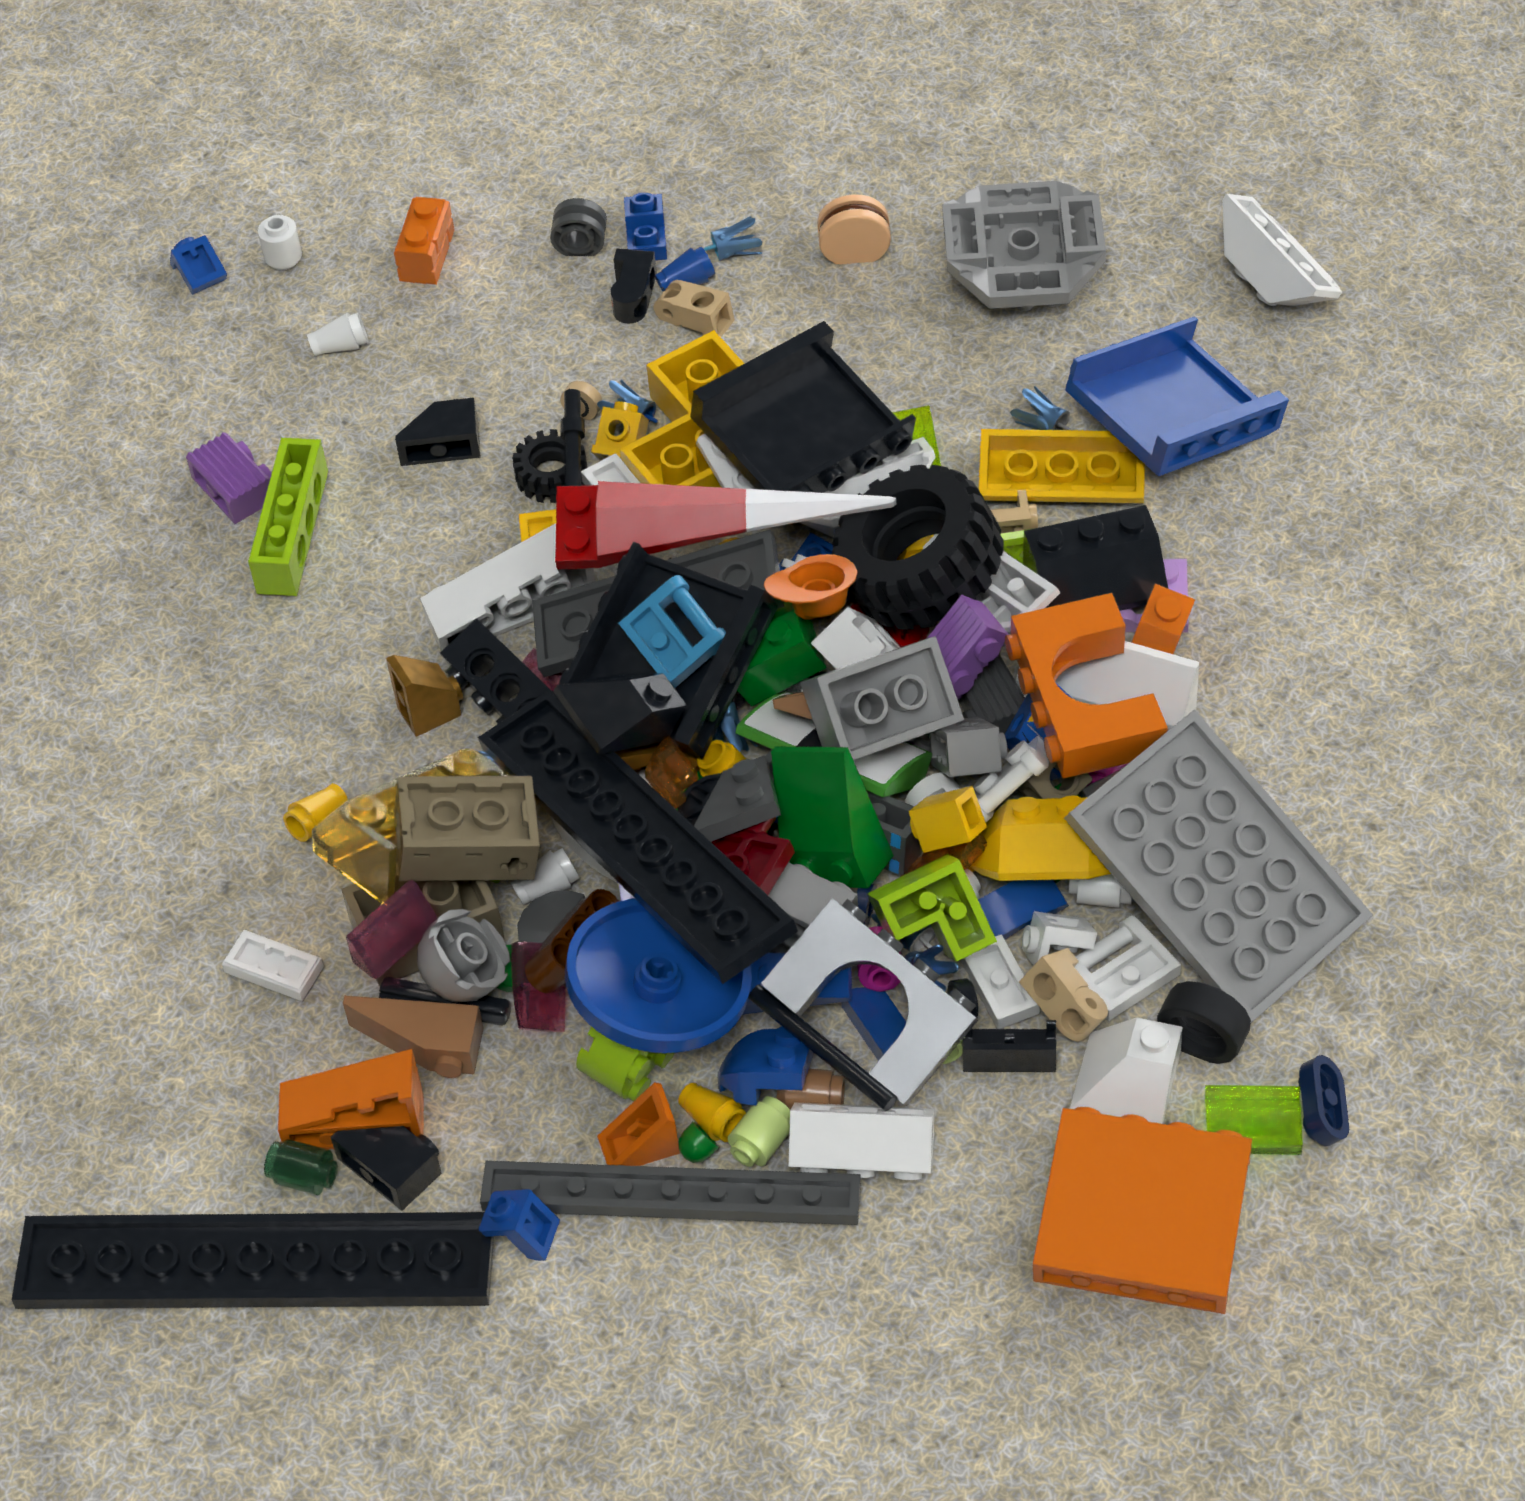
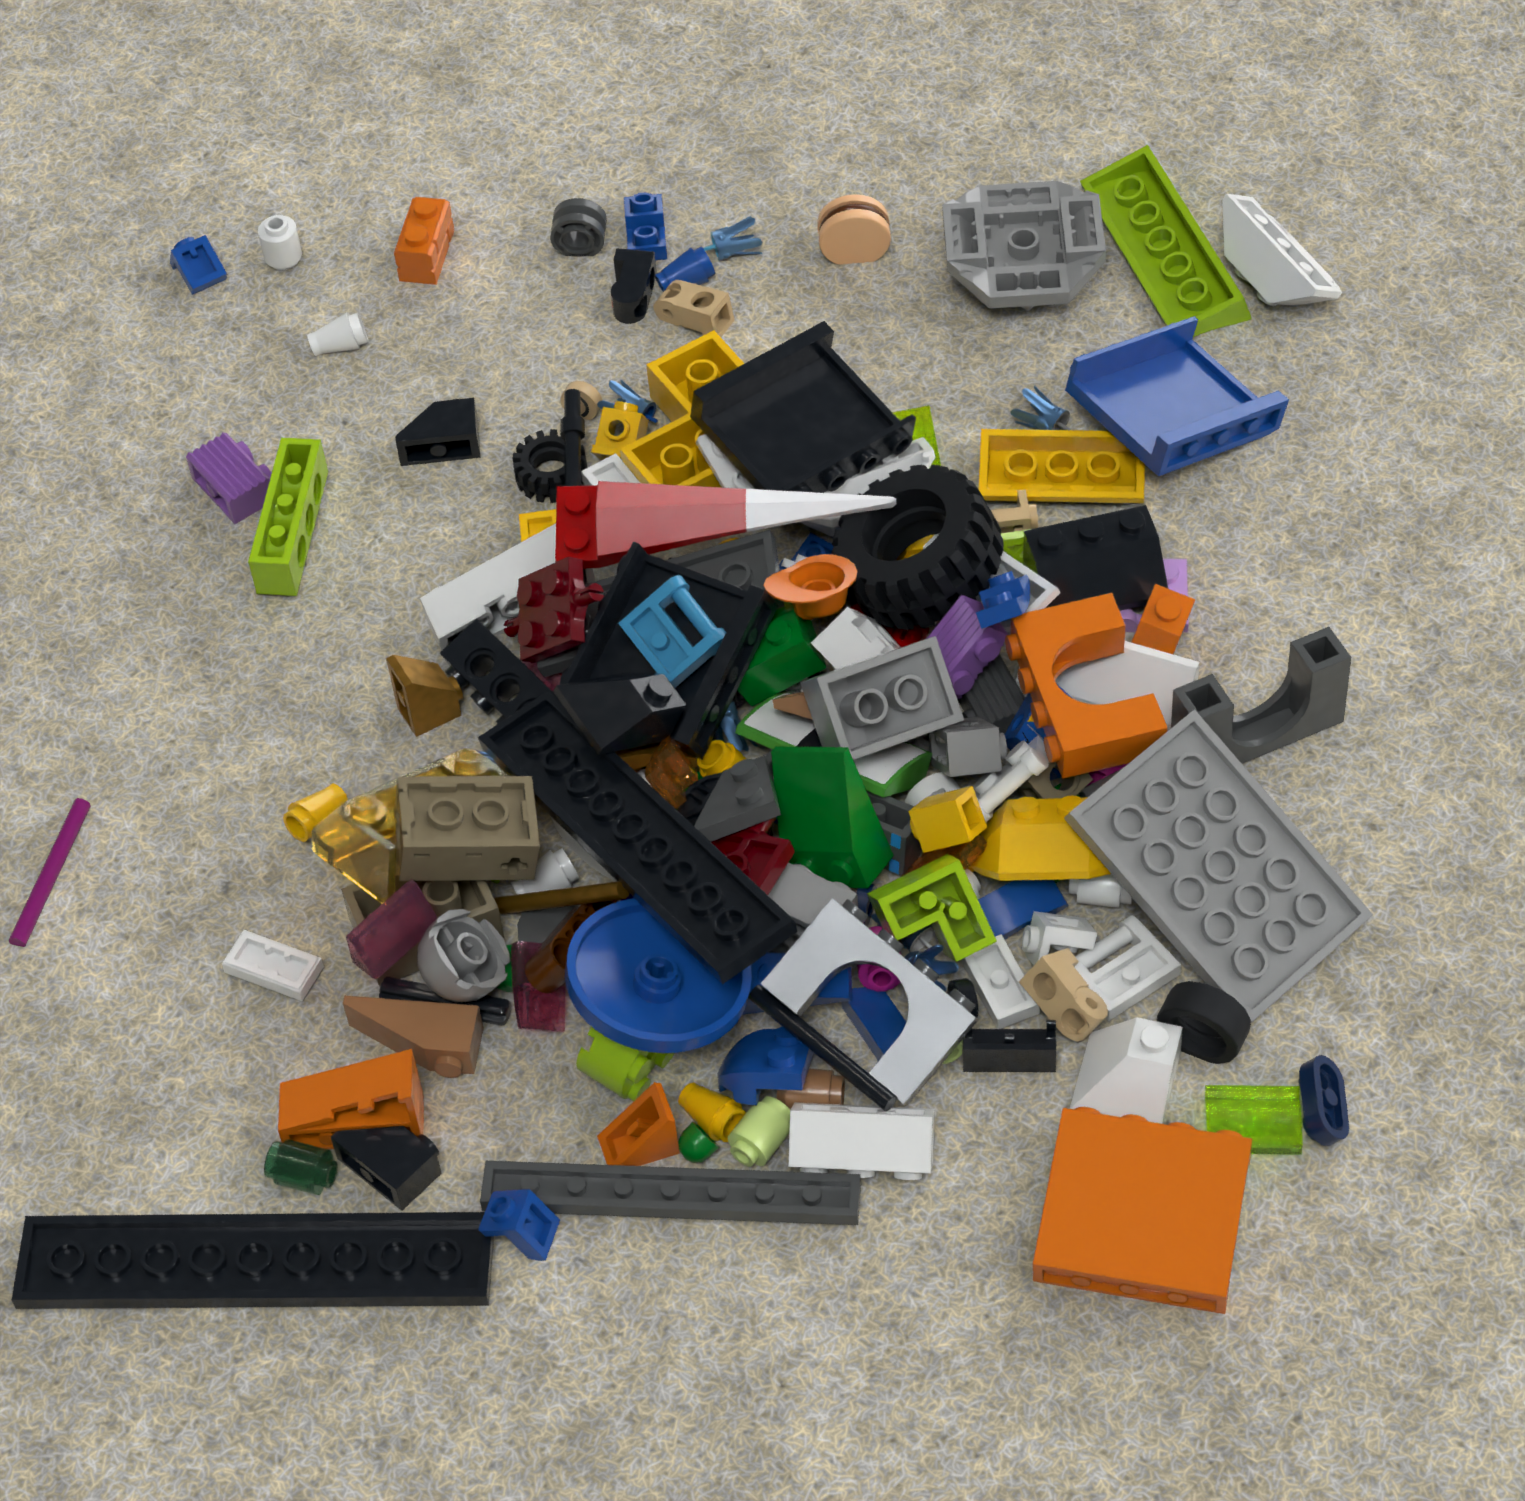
(49, 872): none -> magenta bar
(552, 609): none -> dark red plate
(561, 897): none -> pearl gold bar
(1004, 599): none -> blue slope
(1165, 244): none -> lime arch
(1304, 704): none -> dark grey arch

